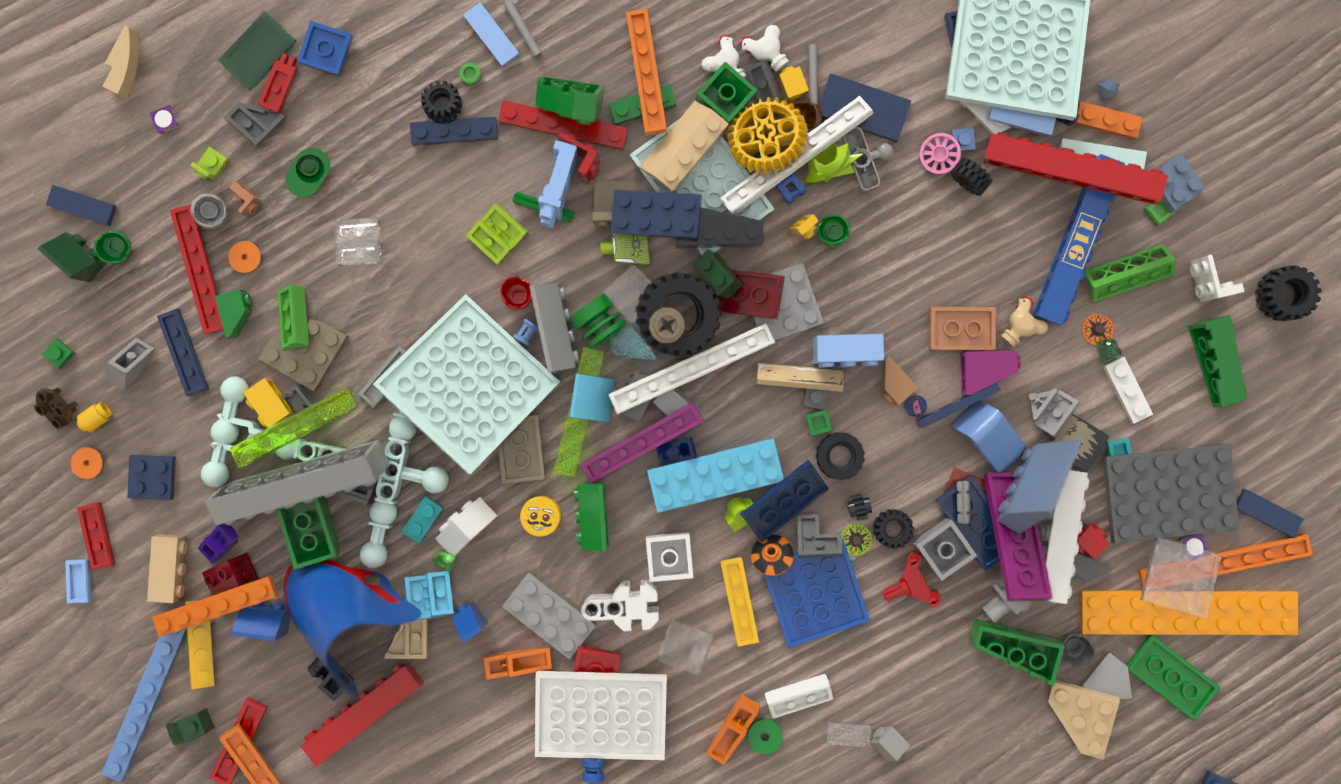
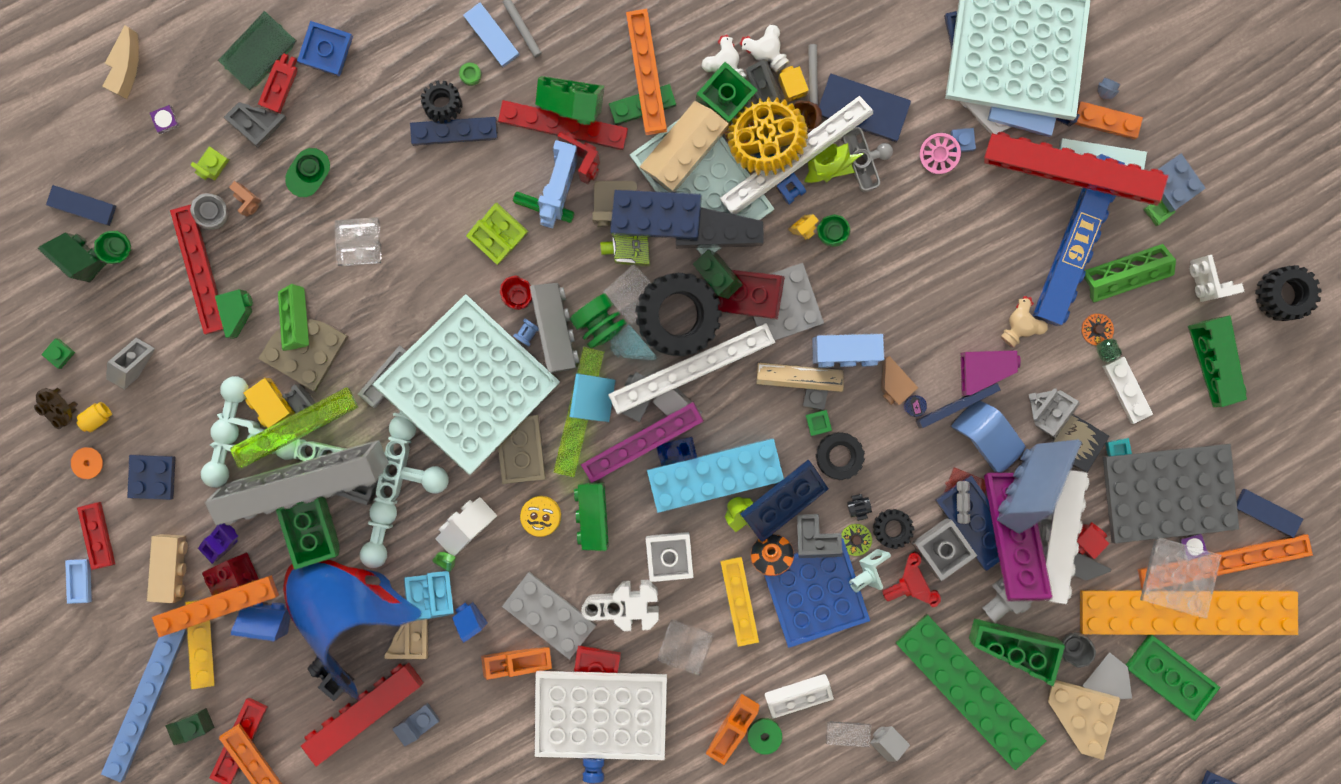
(183, 352): dark blue tile -> none
(244, 257): orange piece -> none
(416, 724): none -> sand blue slope
(422, 519): teal plate -> none
(676, 325): dark tan gear -> none
(869, 575): none -> light aqua bracket
(962, 328): nougat plate -> none
(971, 176): black tyre -> none
(971, 692): none -> green plate

